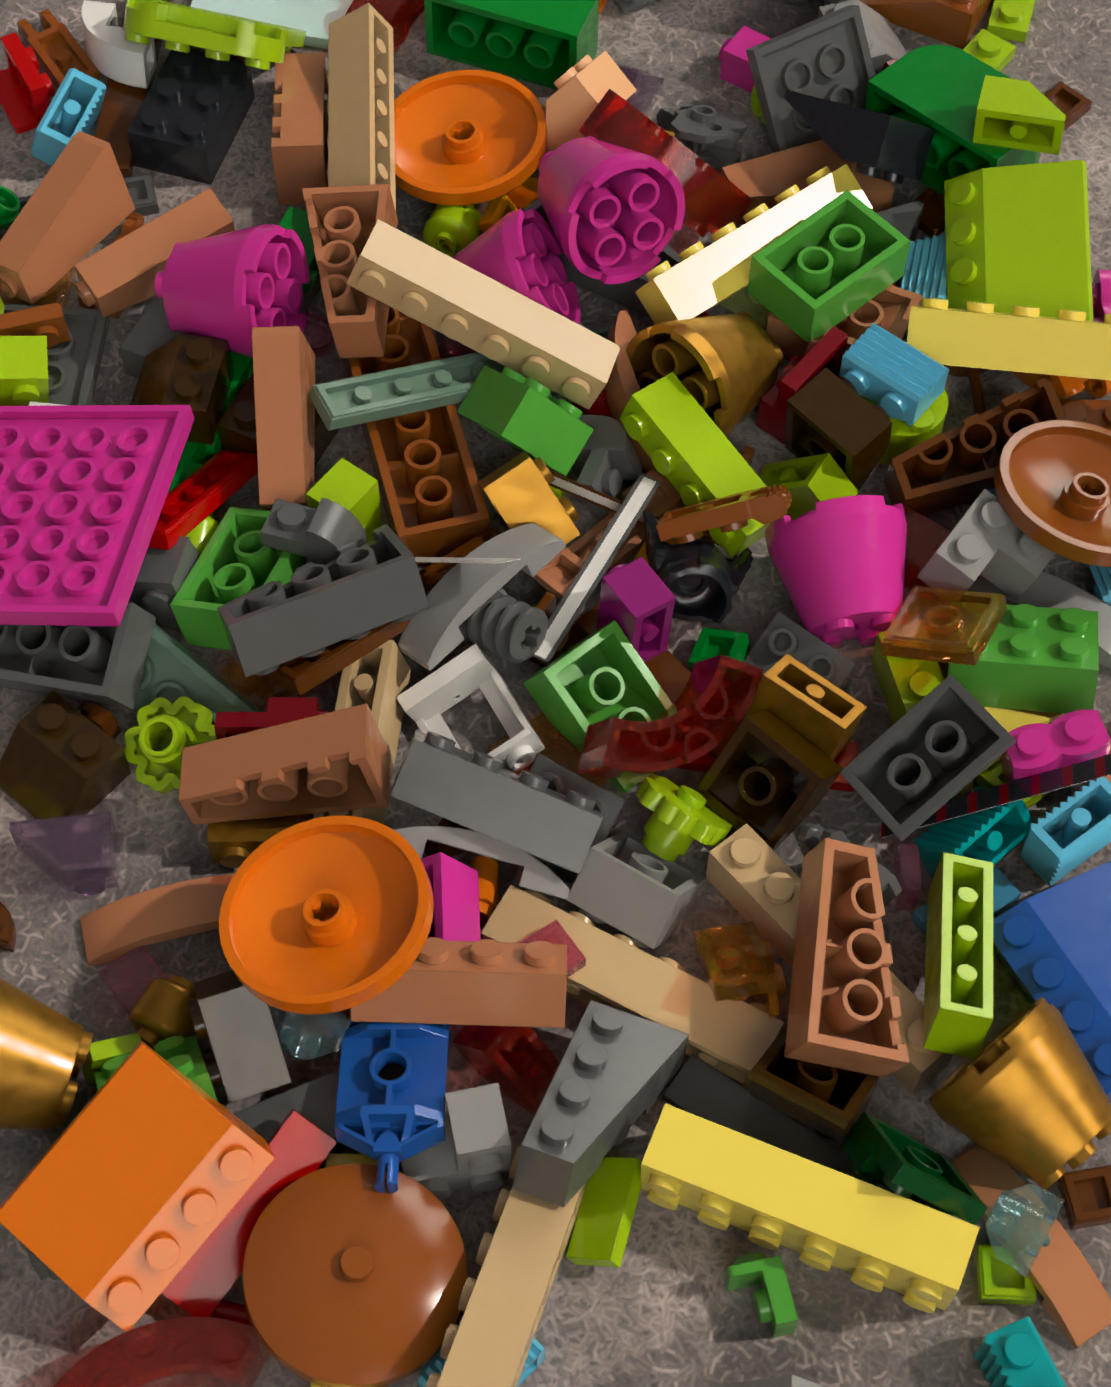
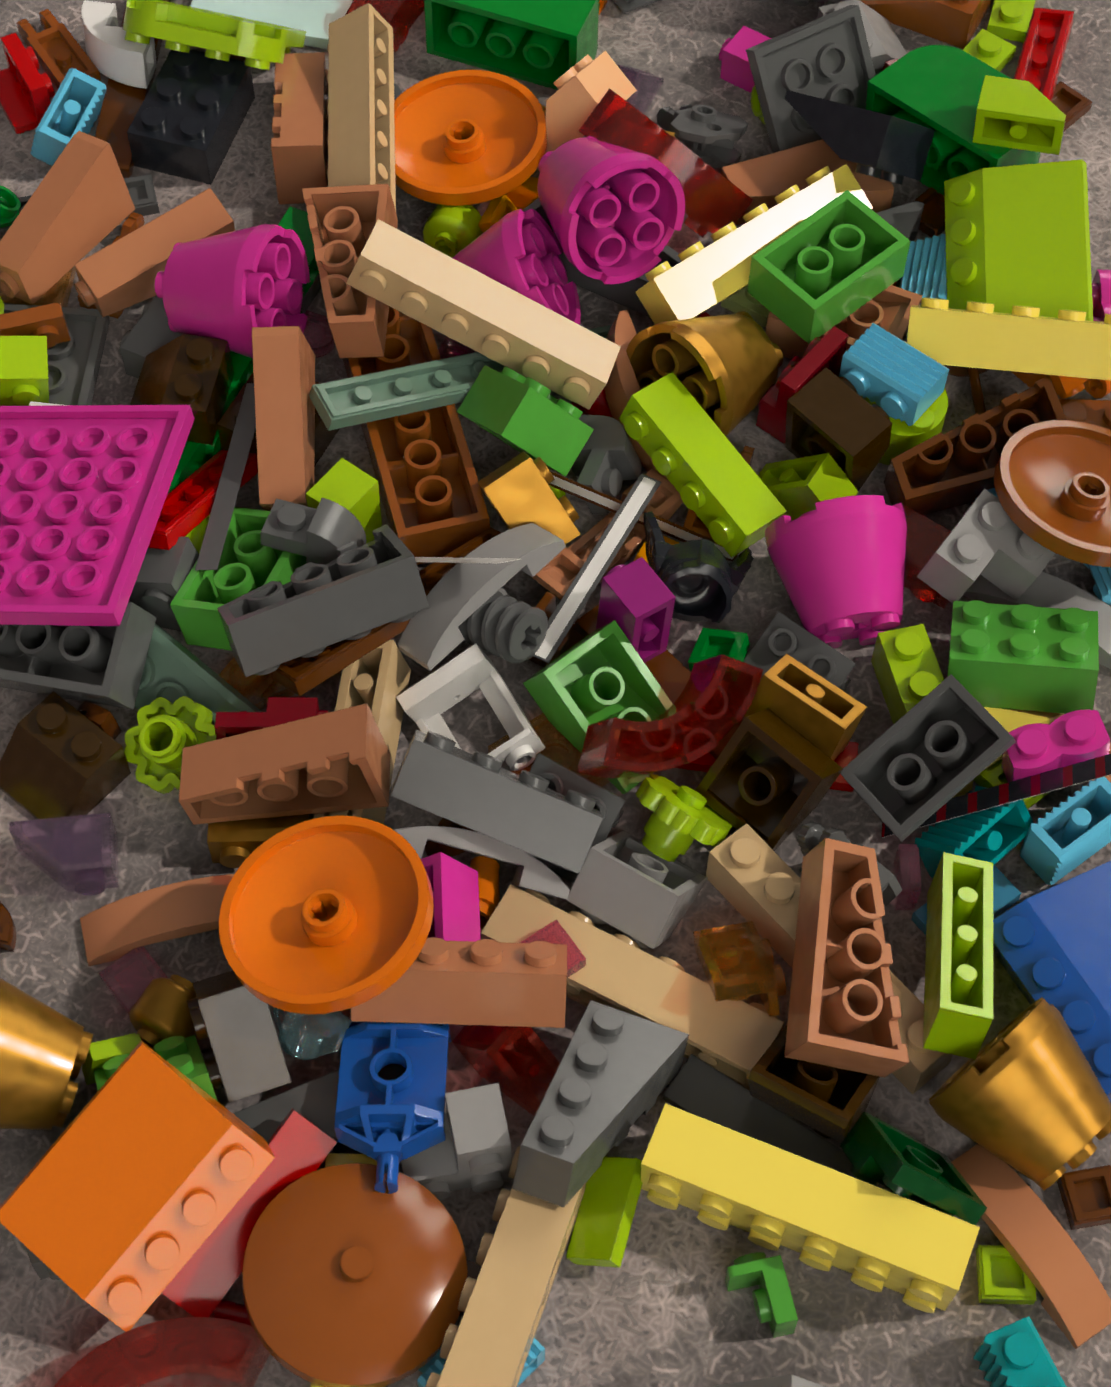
(229, 484): none -> dark grey sticker
(725, 512): dark orange hinge -> none
(944, 625): clear orange tile -> none
(1022, 1225): clear light blue piece -> none
(1044, 49): none -> red tile

